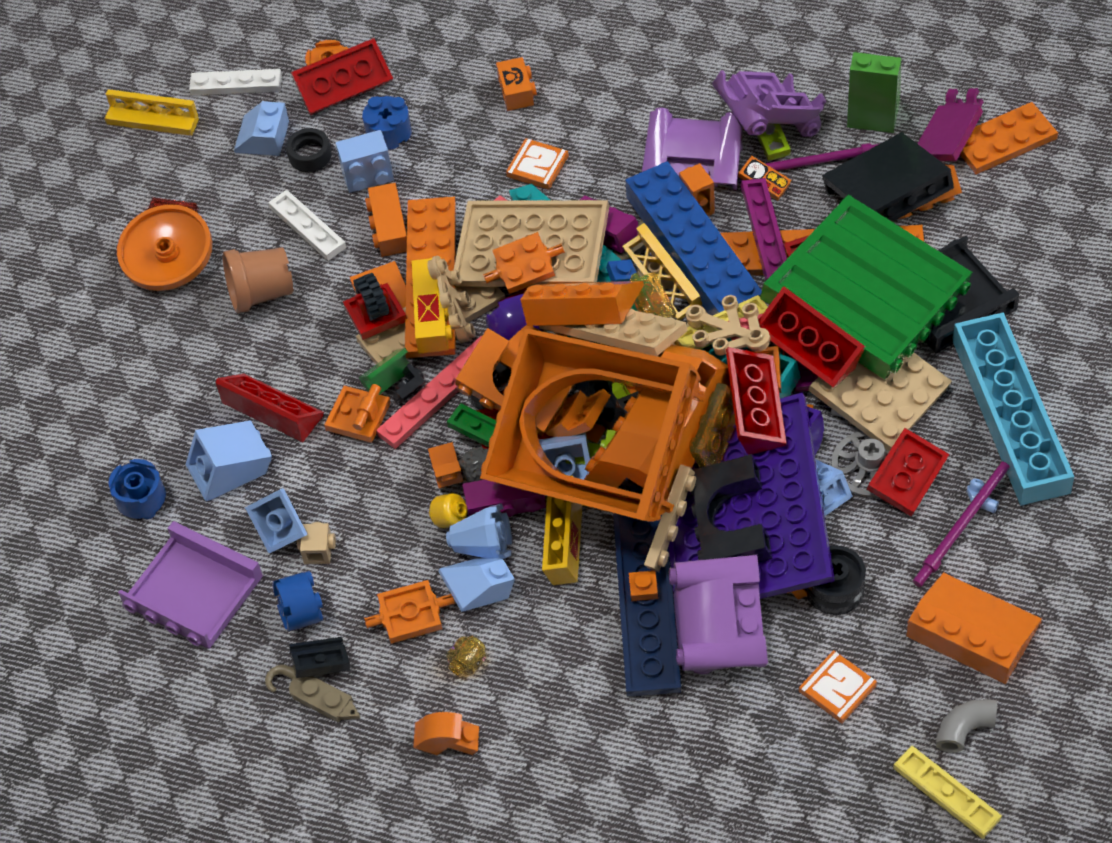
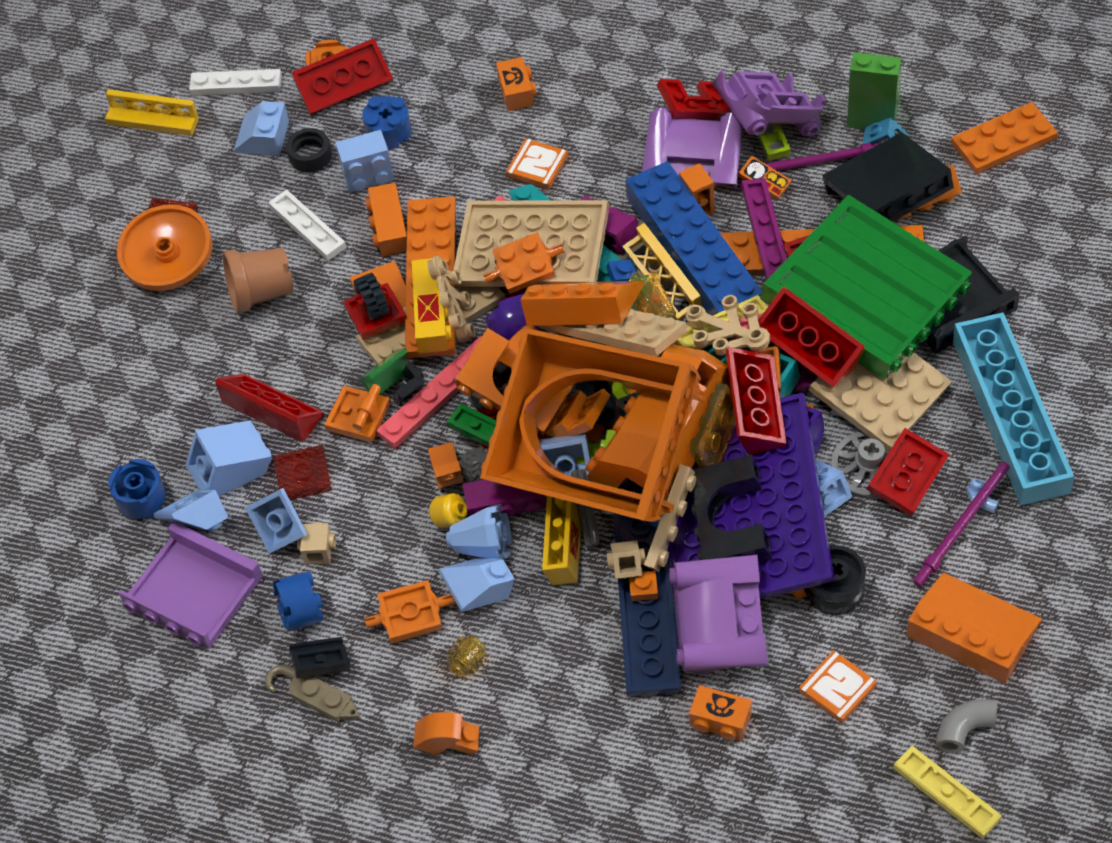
(196, 510): none -> light blue slope
(303, 472): none -> clear red tile
(587, 516): none -> dark grey axle
(626, 559): none -> tan brick
(706, 106): none -> red plate
(720, 713): none -> orange brick
(881, 130): none -> dark azure bracket
(952, 125): magenta tile -> none

